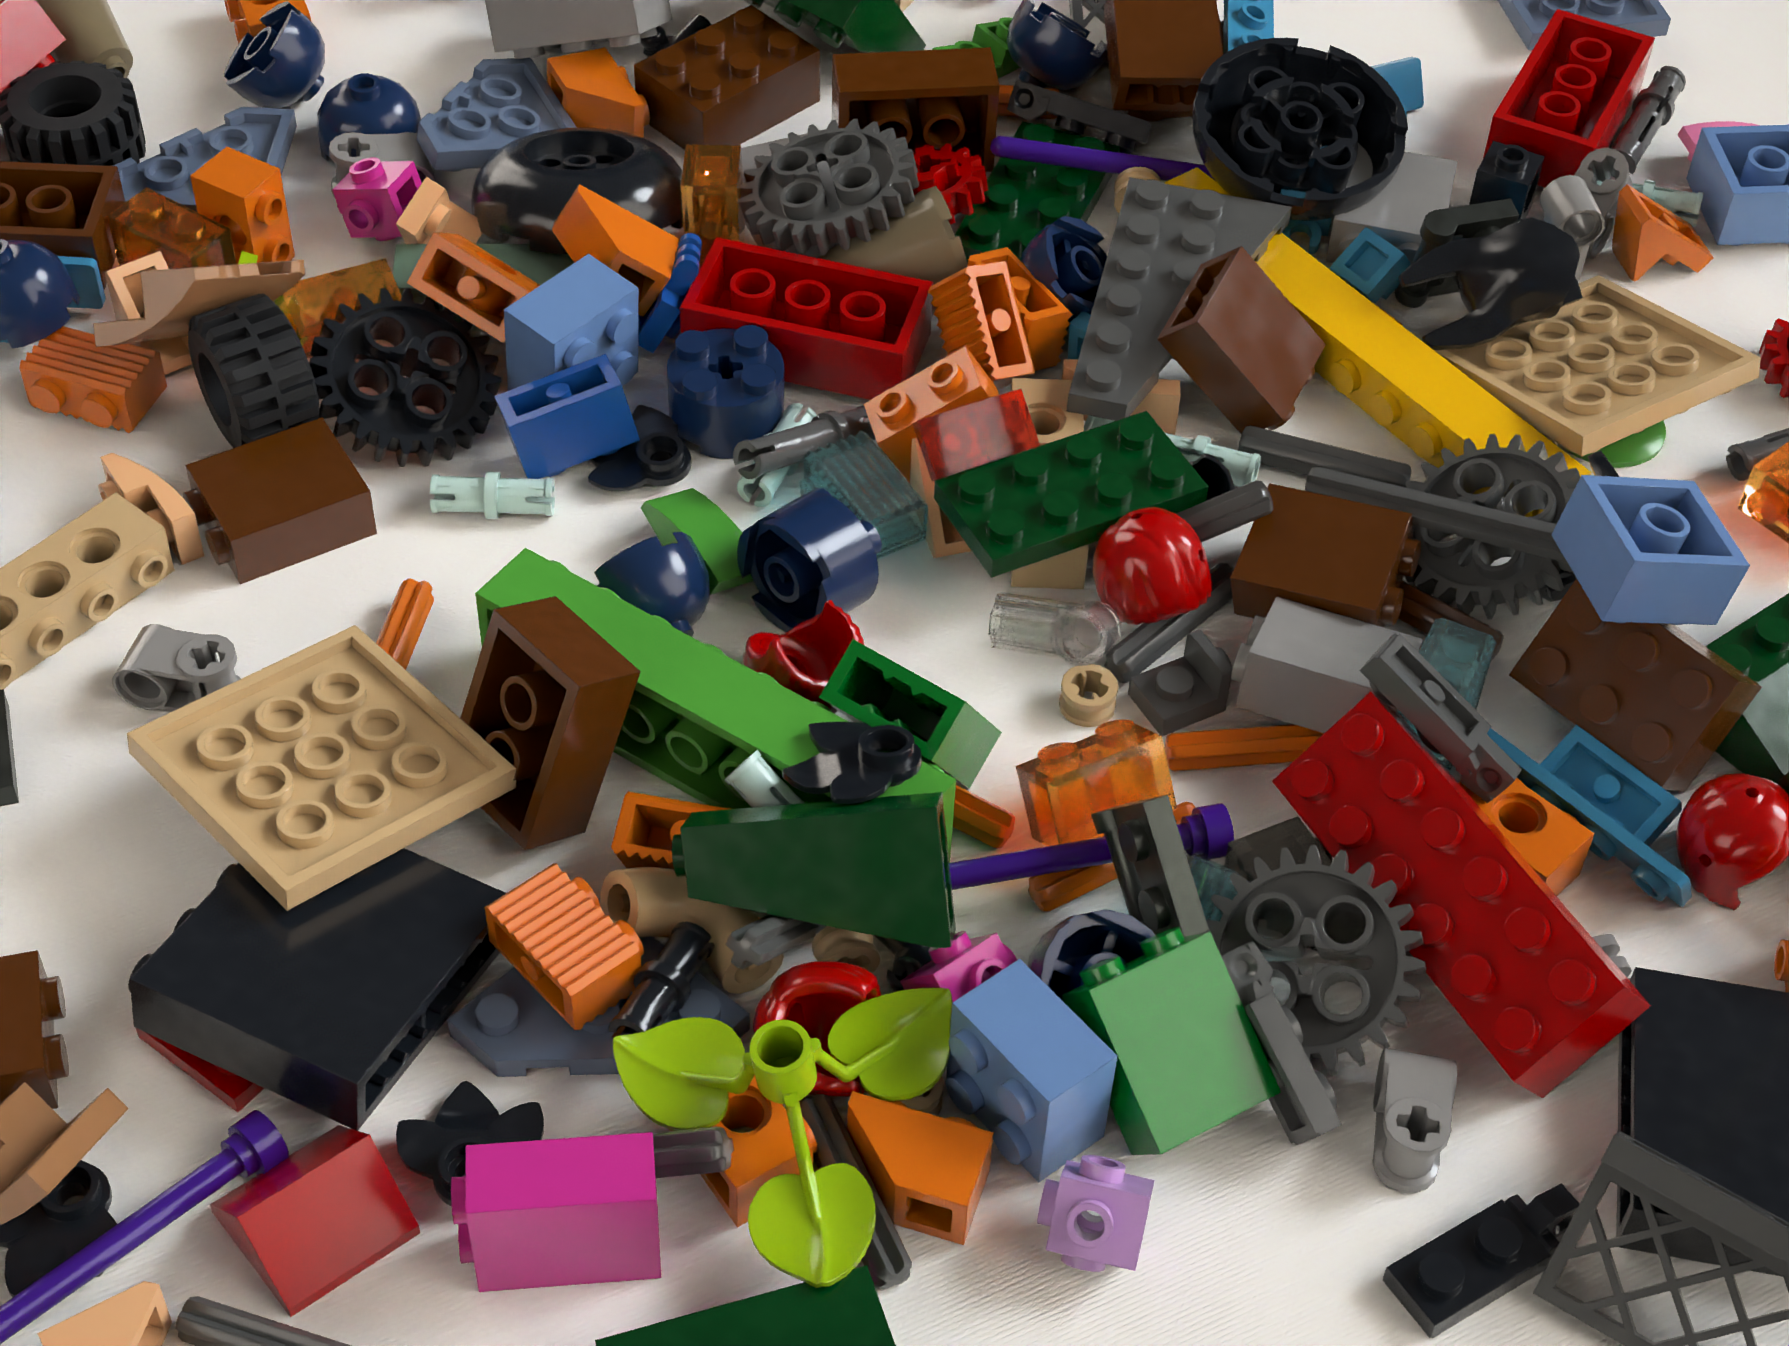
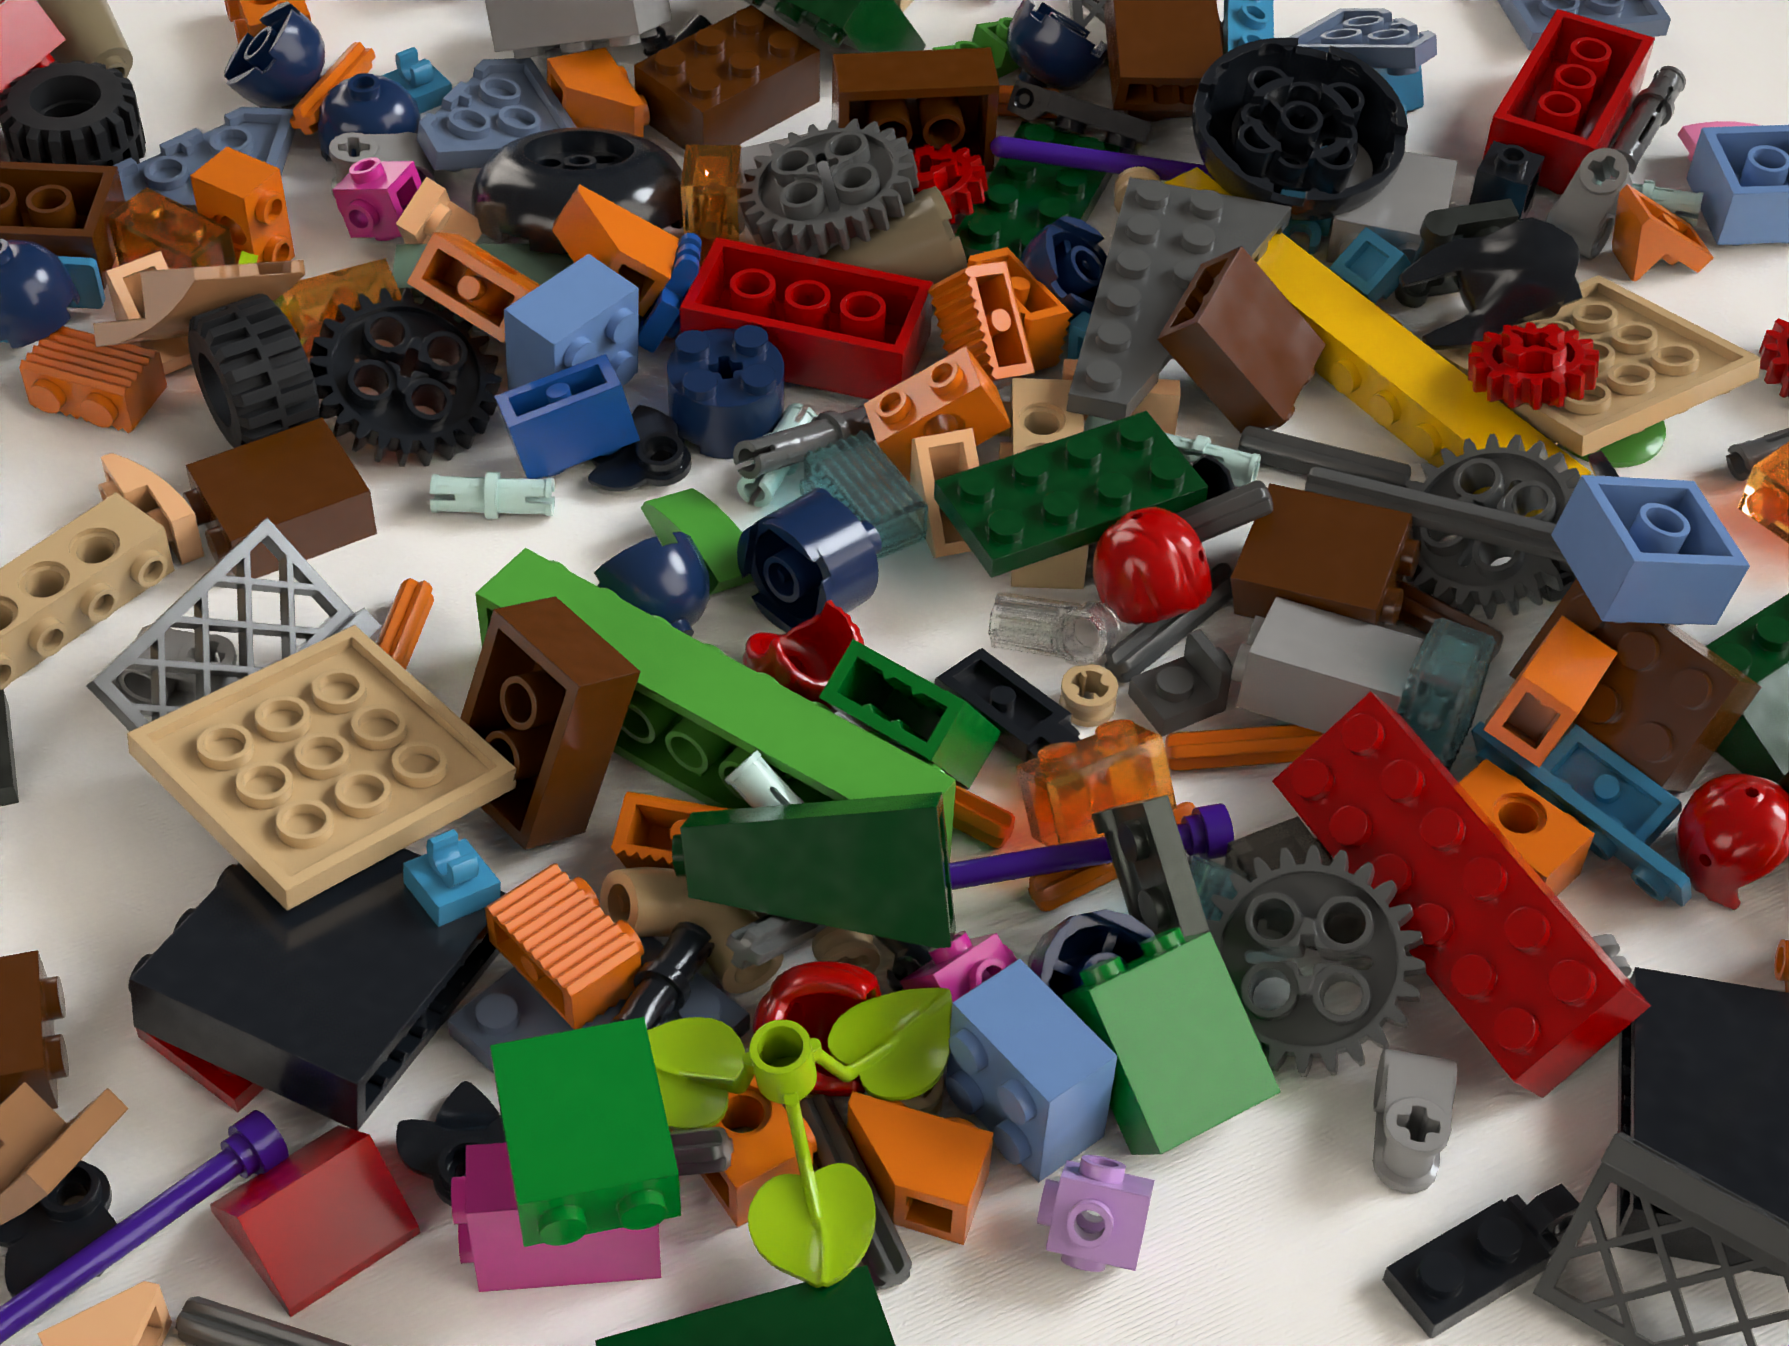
(291, 566): none -> fence
(352, 62): none -> orange axle
(420, 79): none -> dark azure tile
(450, 879): none -> dark azure tile
(586, 1132): none -> green brick
(855, 761): black plate -> none
(976, 434): clear red slope -> none
(1010, 703): none -> black hinge
(1306, 1097): dark grey hinge -> none
(1372, 38): none -> sand blue plate
(1441, 716): dark grey hinge -> none
(1533, 365): none -> red gear
(1550, 691): none -> orange slope
(1573, 209): light grey piece -> none

